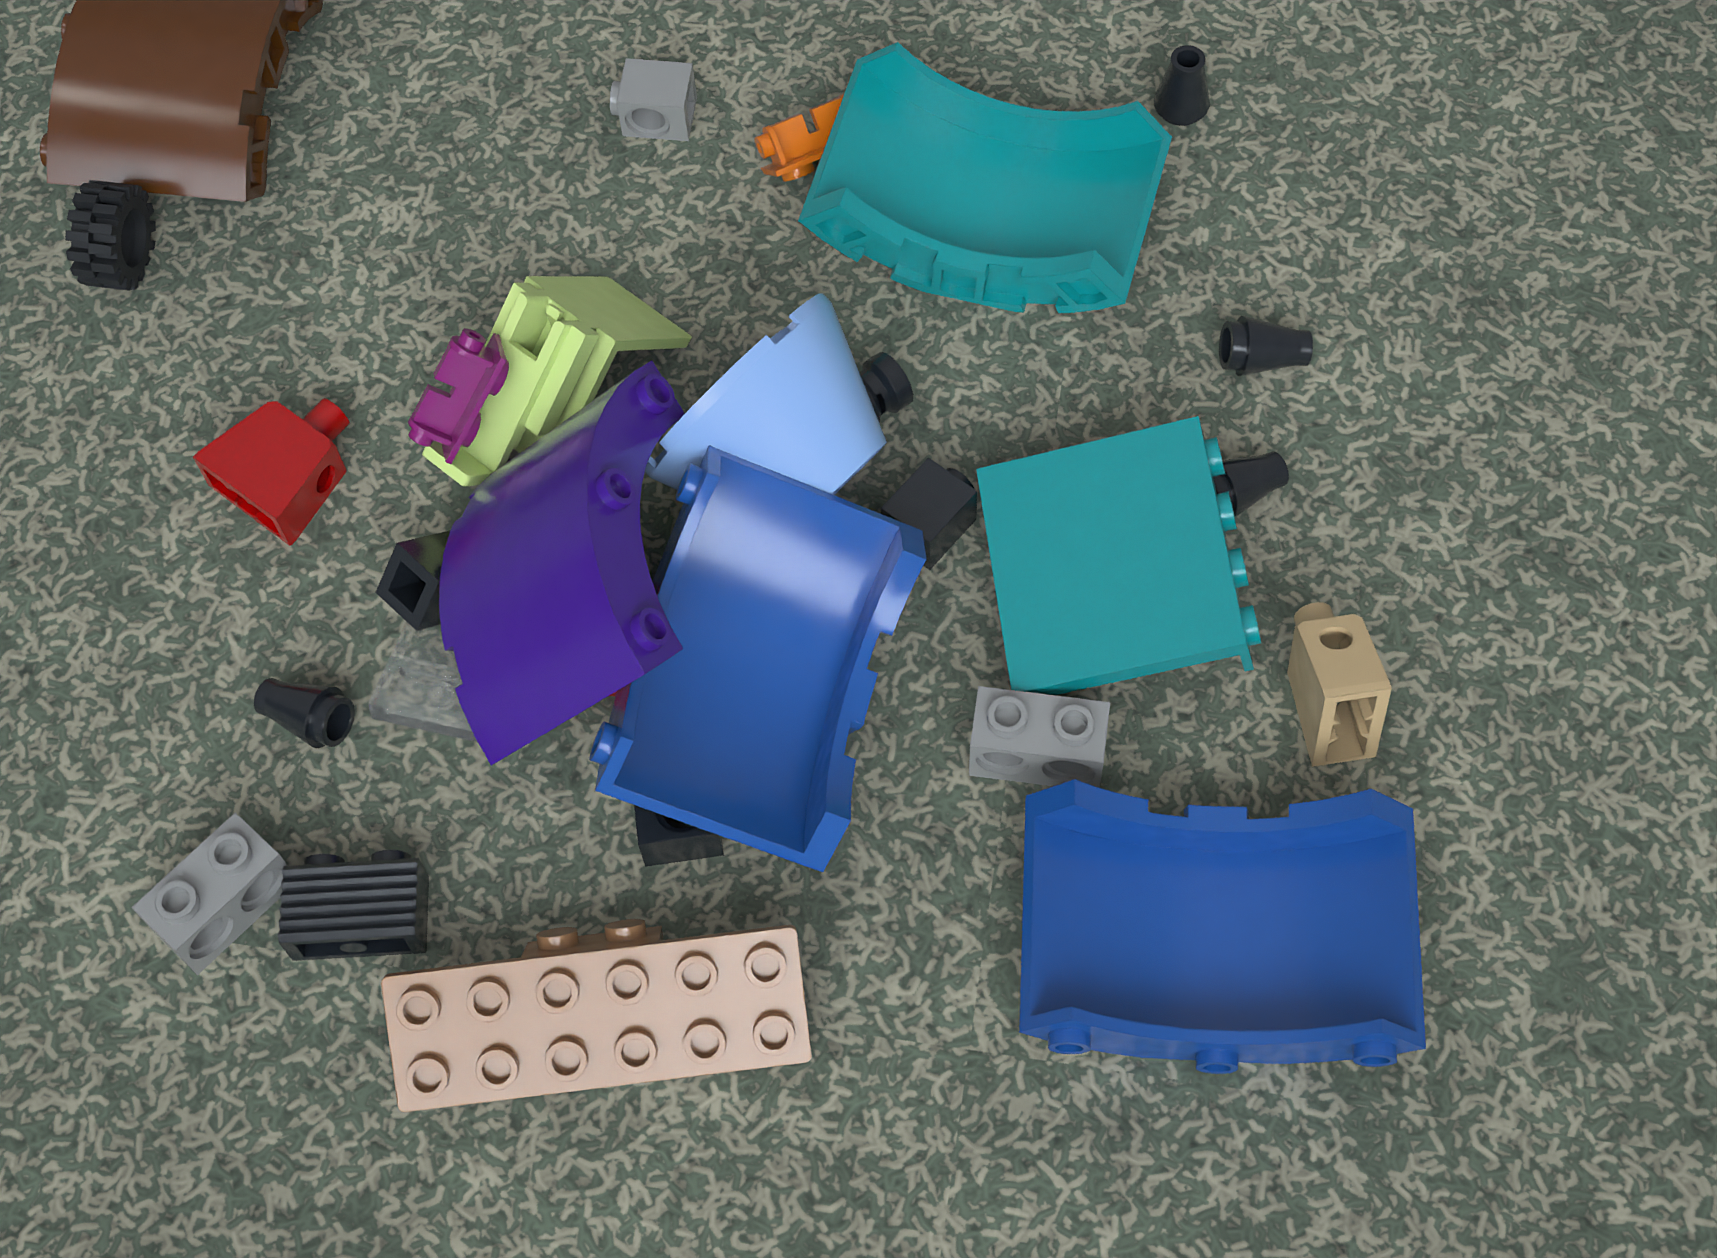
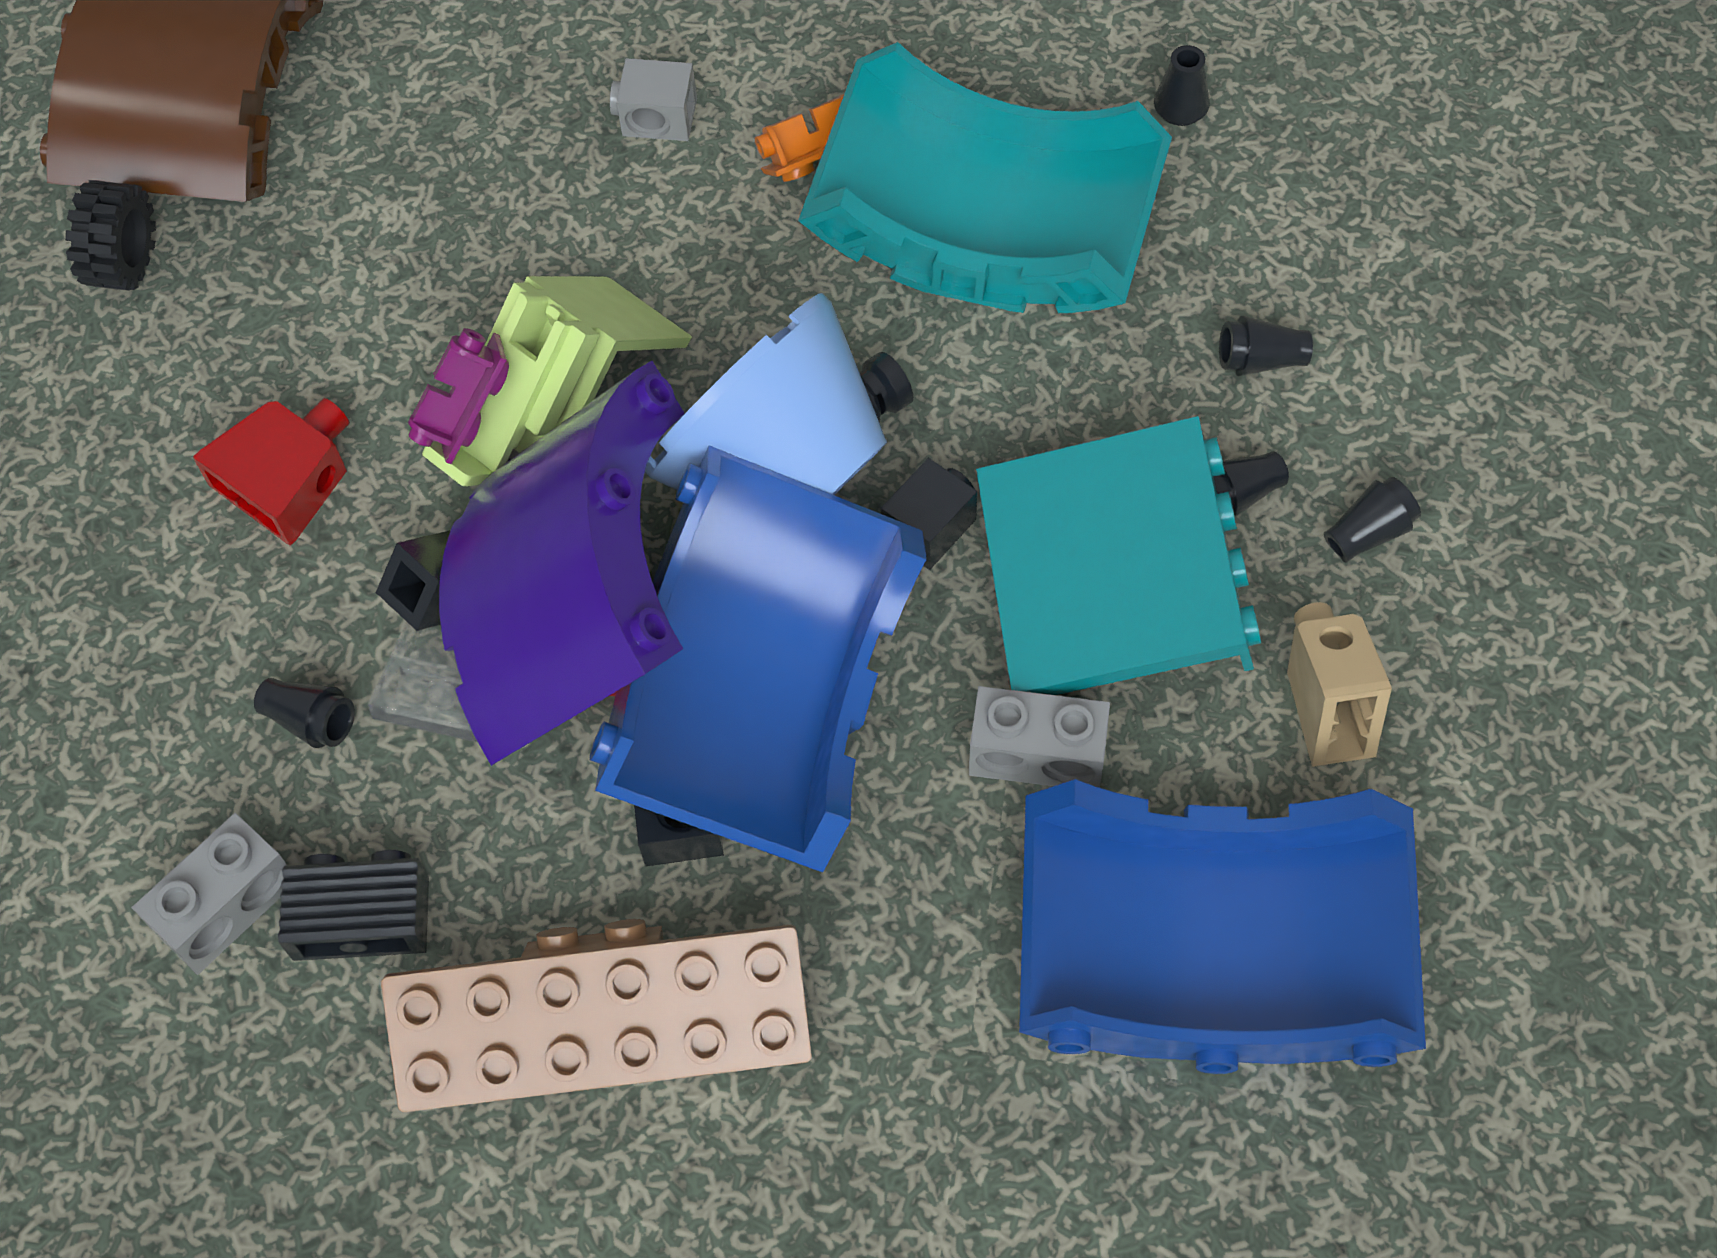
(1374, 518): none -> black cone

